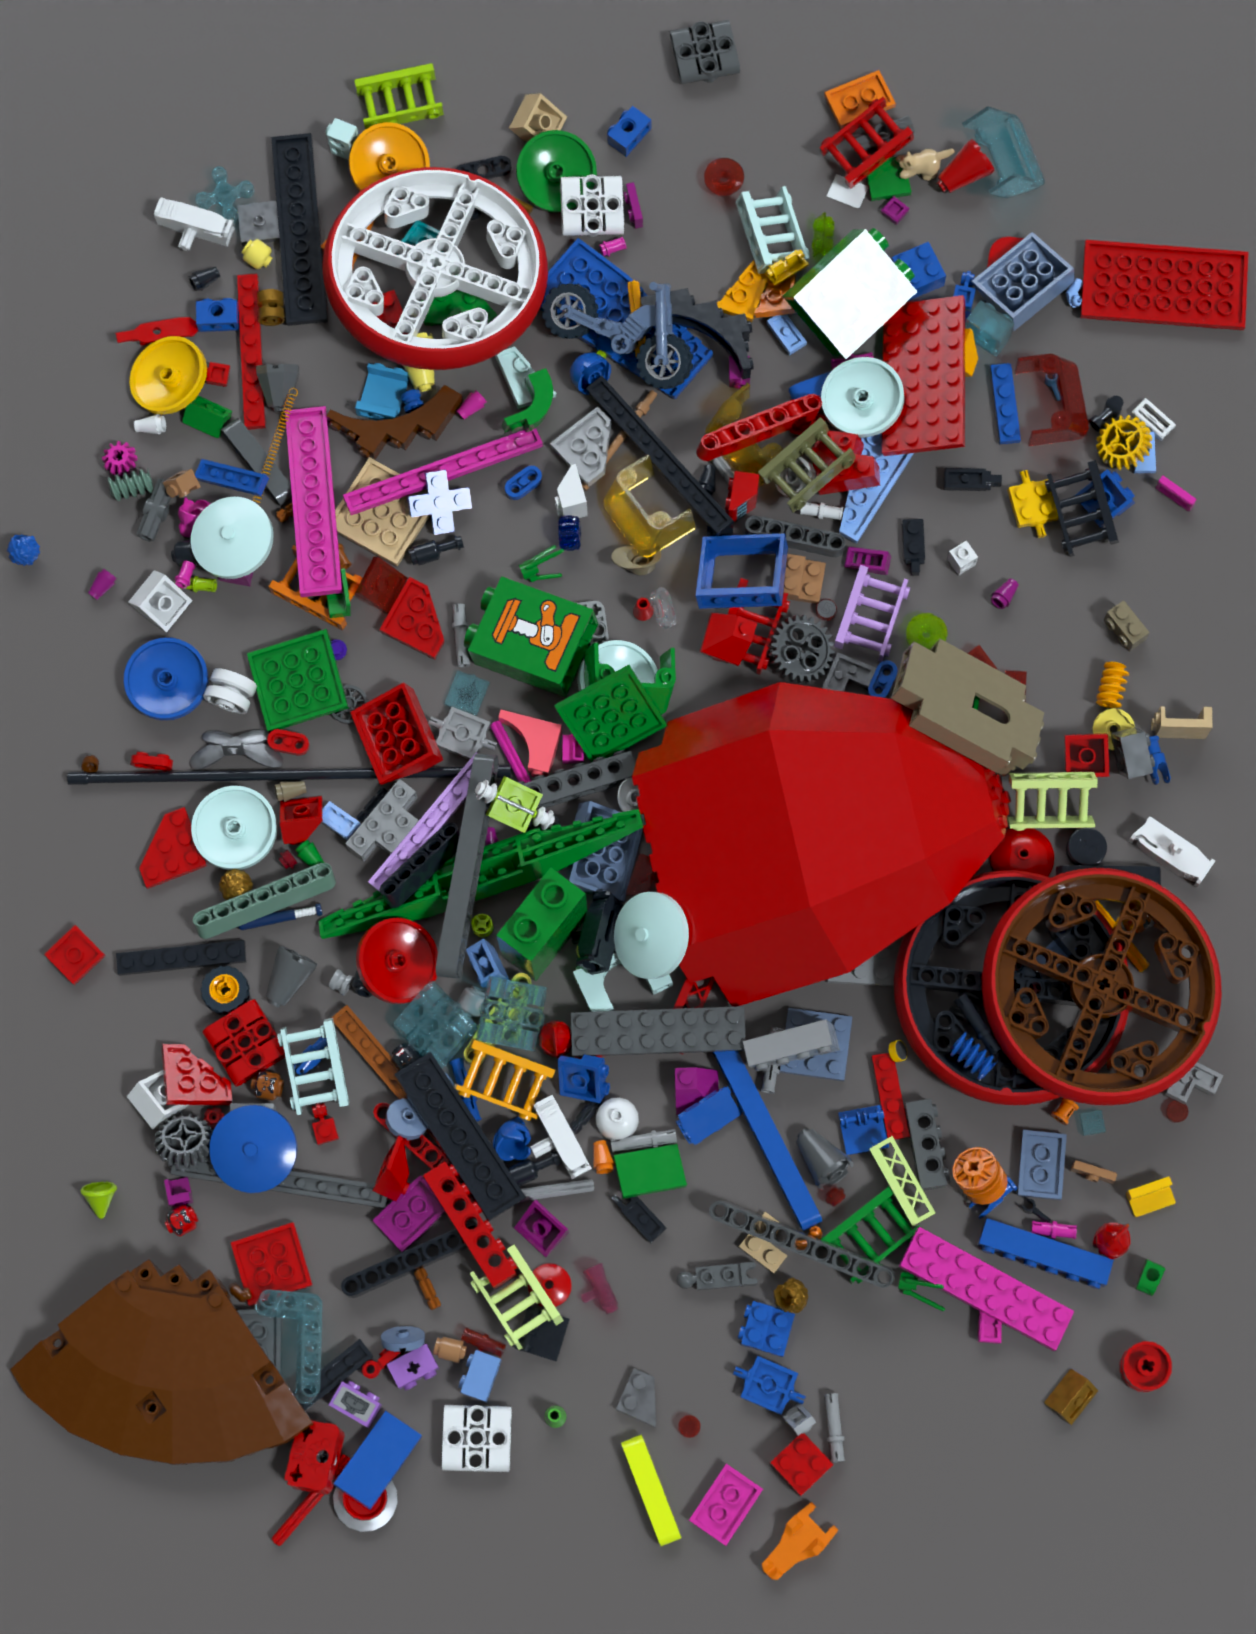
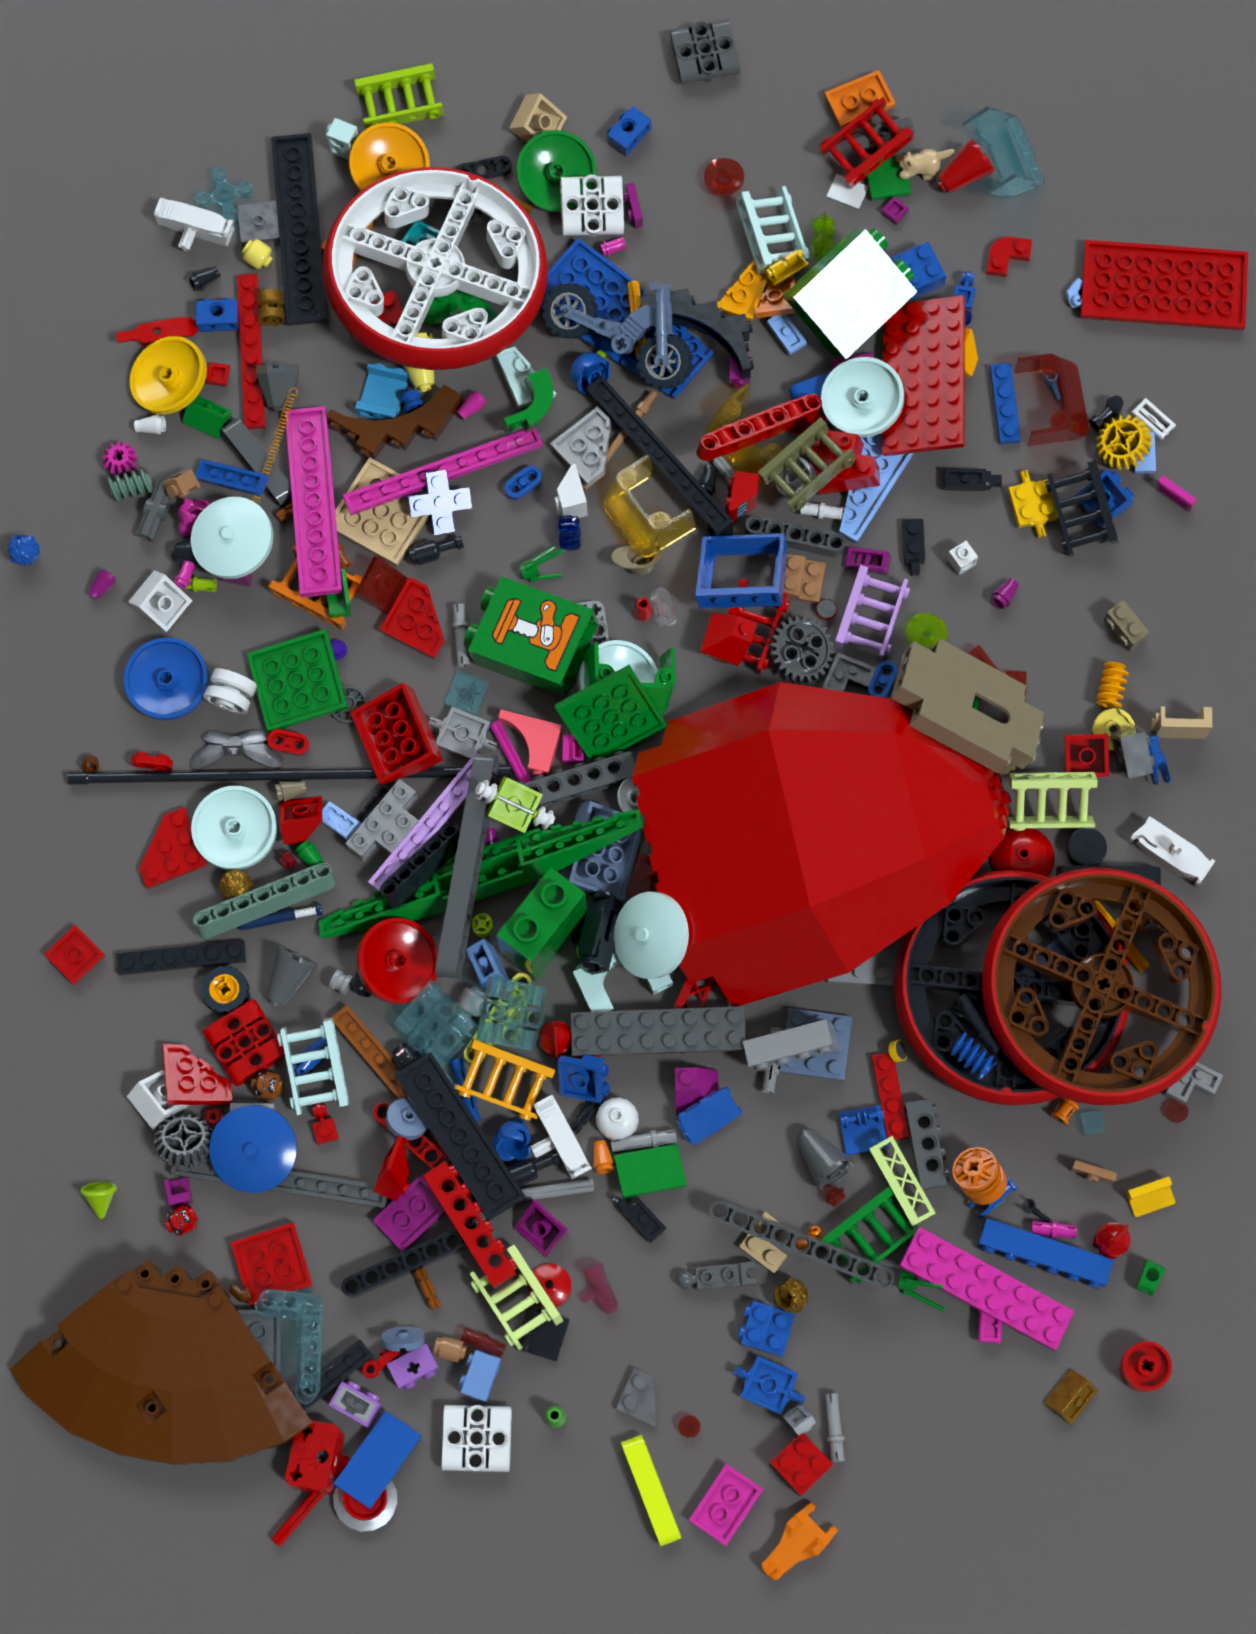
(768, 1138): blue beam -> none
(990, 327): clear light blue brick -> none
(1024, 279): sand blue slope -> none
(1041, 1165): sand blue plate -> none

